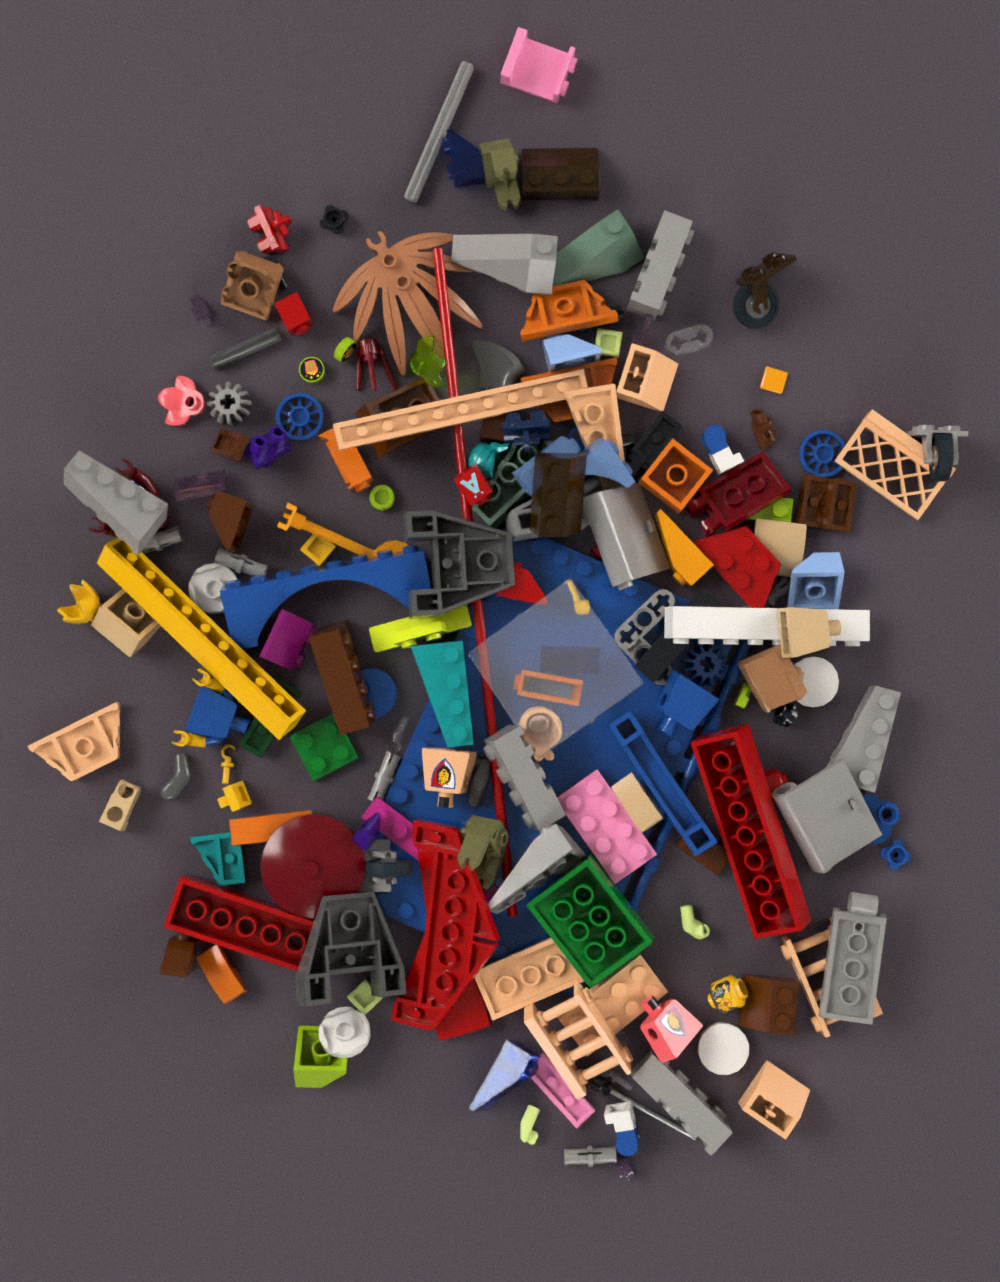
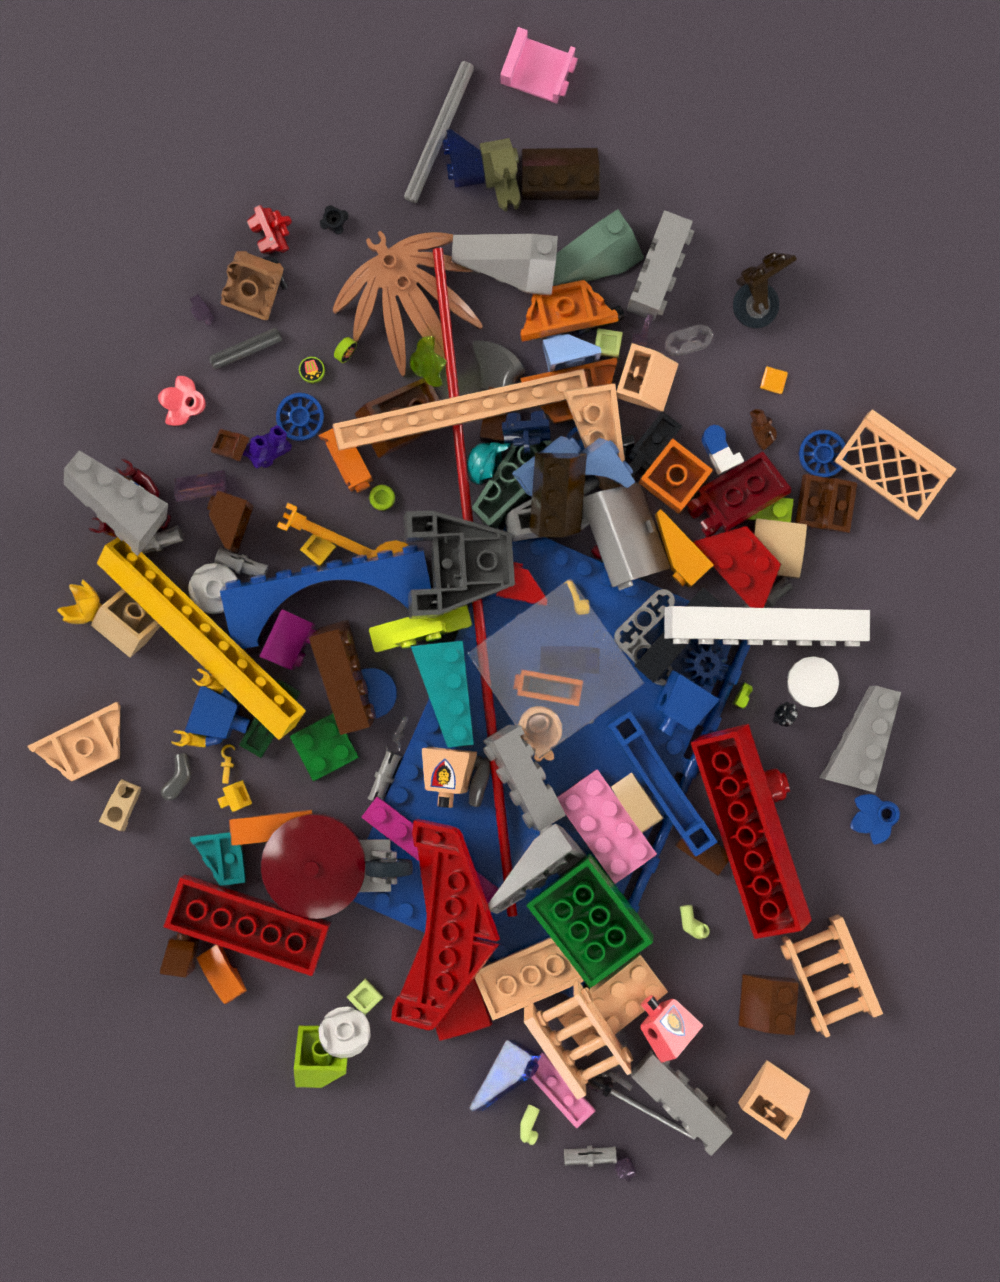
(223, 398): light grey gear -> none
(294, 315): red brick -> none
(345, 939): dark grey wedge -> none
(368, 832): dark purple slope -> none
(369, 353): dark red plant -> none
(474, 485): red brick -> none
(483, 848): olive piece -> none
(625, 1126): leg -> none
(723, 1048): white tile -> none
(727, 994): yellow head -> none
(773, 678): medium nougat slope -> none
(805, 630): tan torso -> none
(817, 582): light blue slope -> none
(823, 818): light grey door -> none
(853, 961): light grey hinge -> none
(895, 862): blue plate -> none
(940, 451): plate -> none

